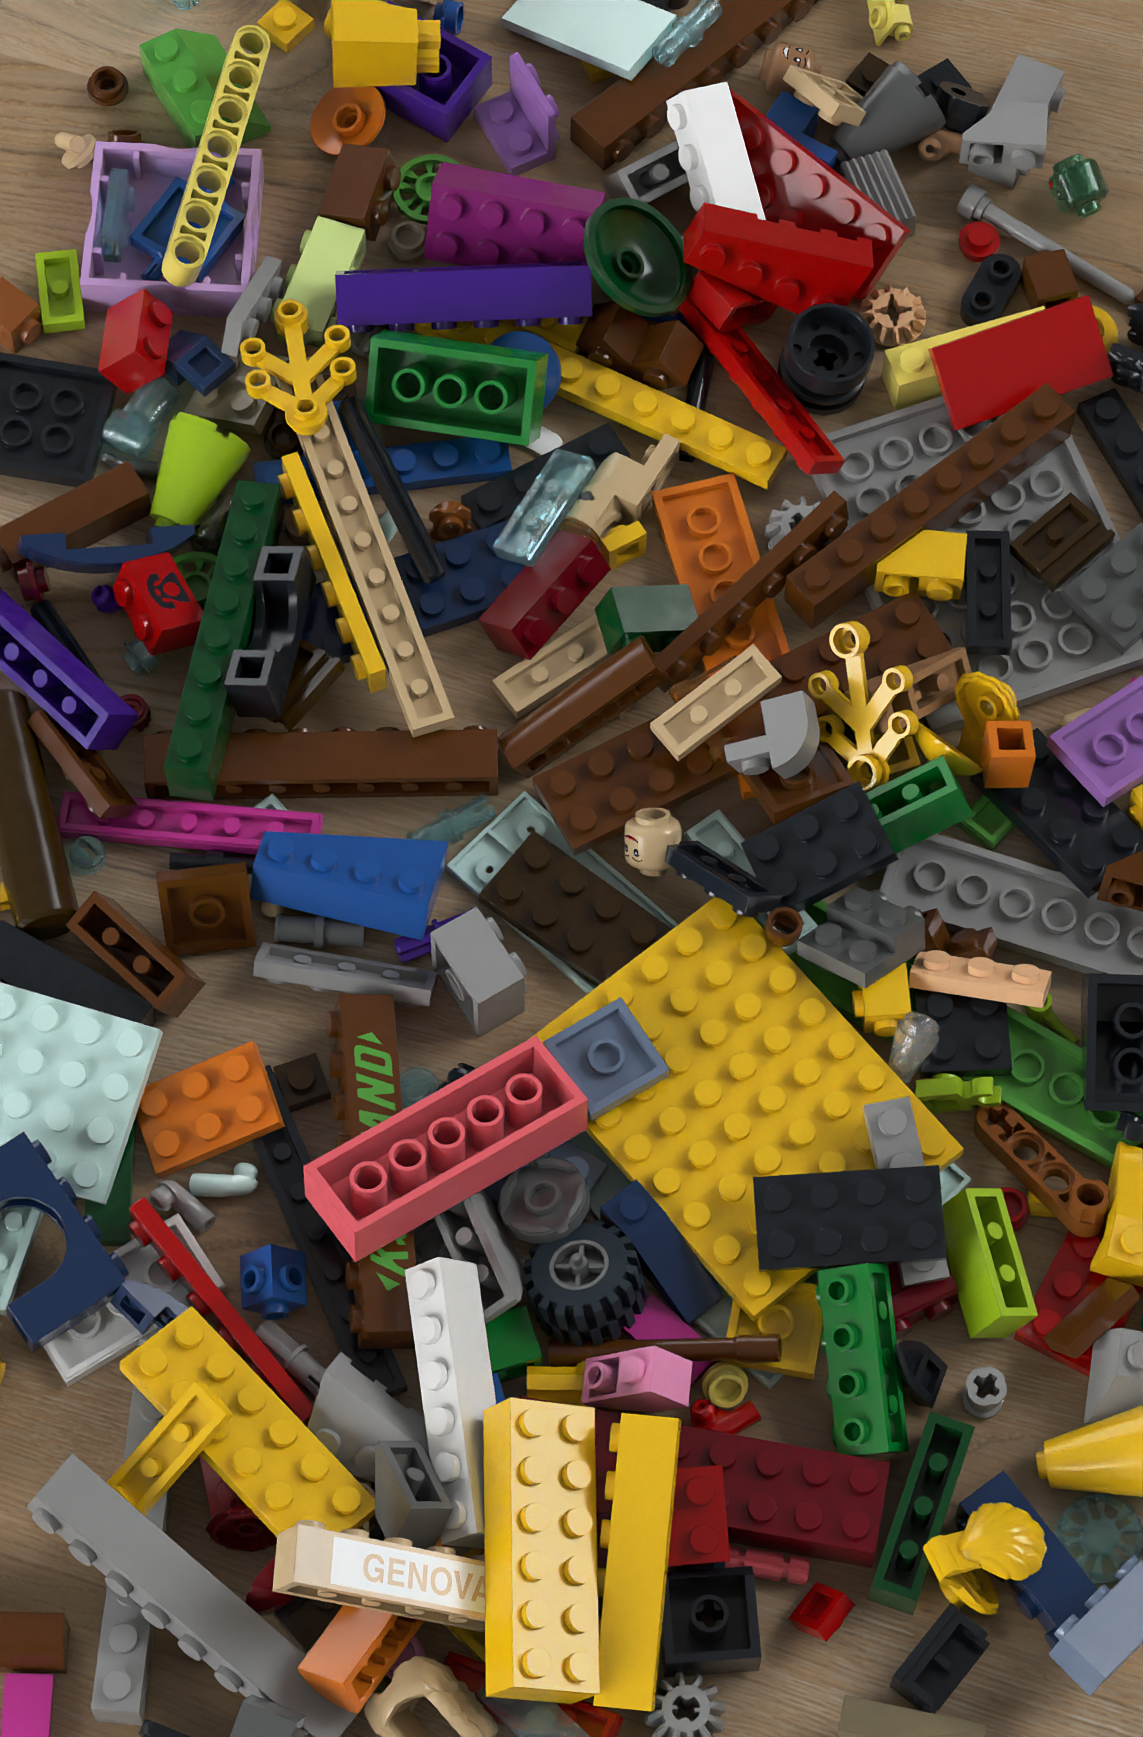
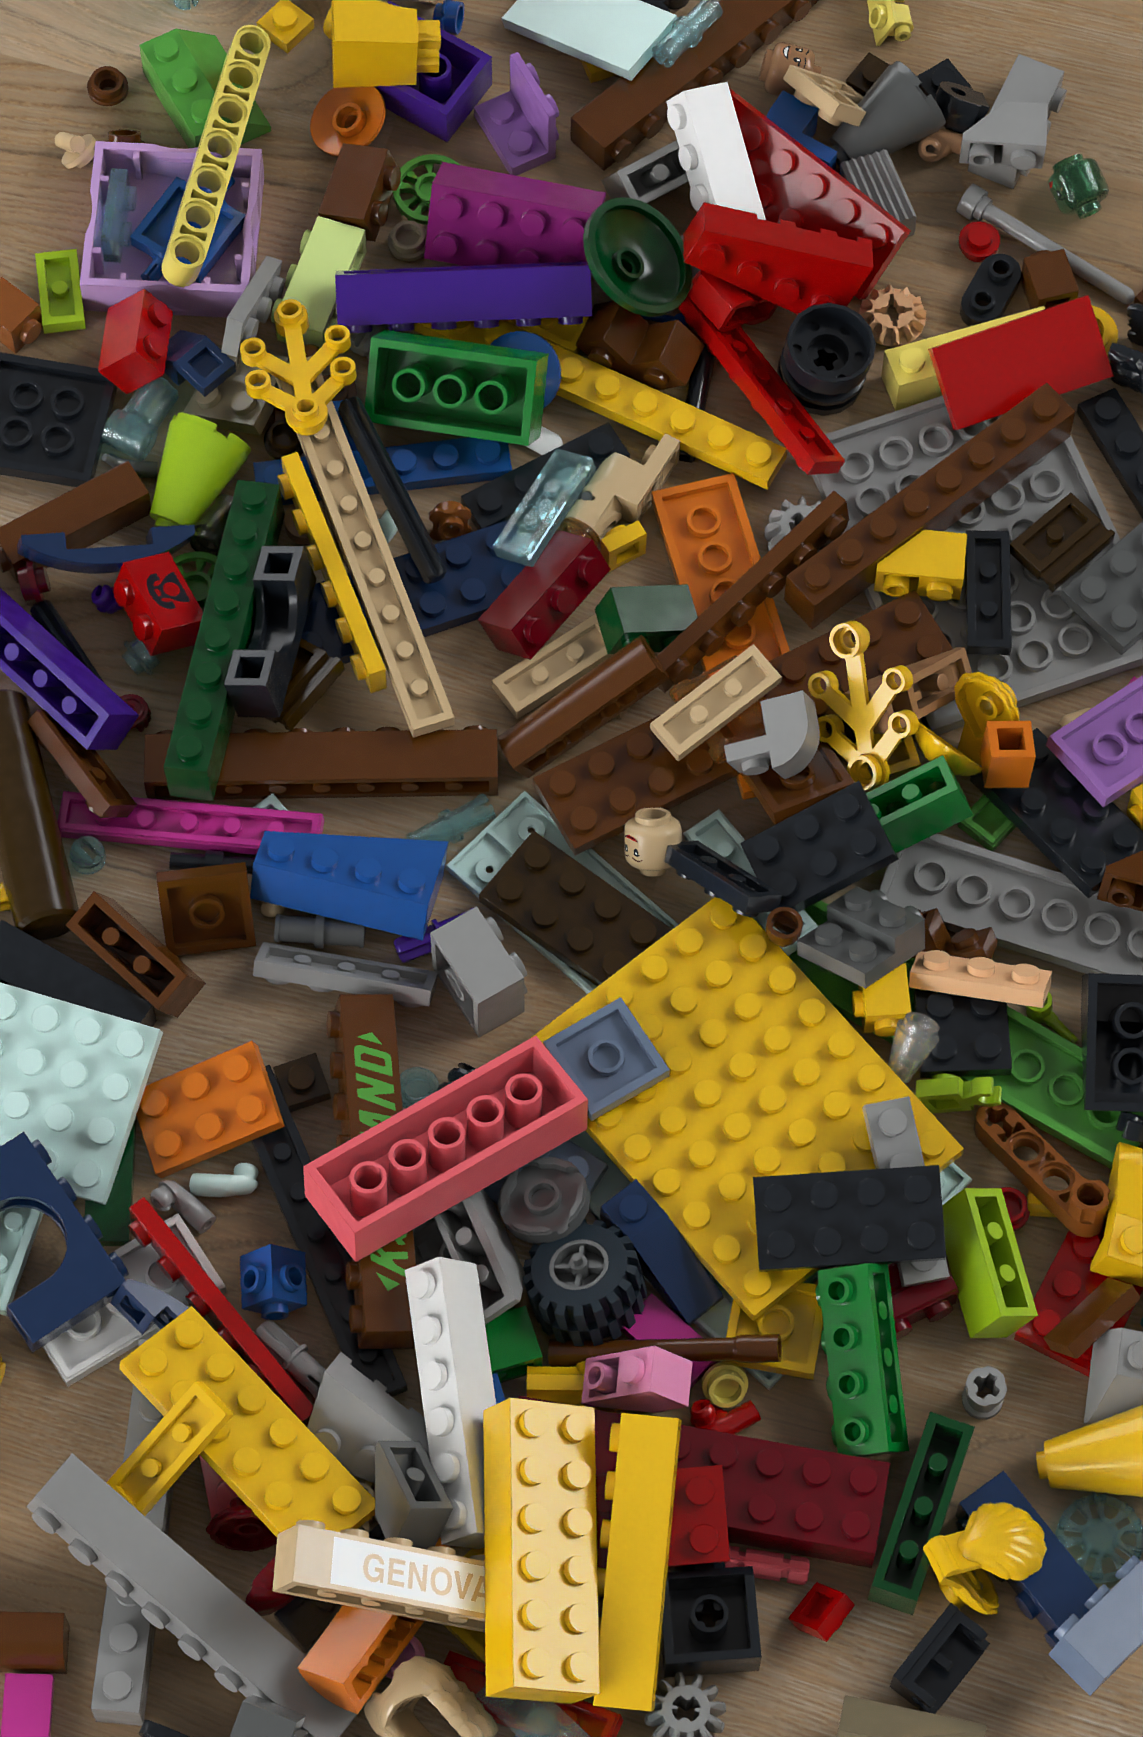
(919, 1371): black plate -> none

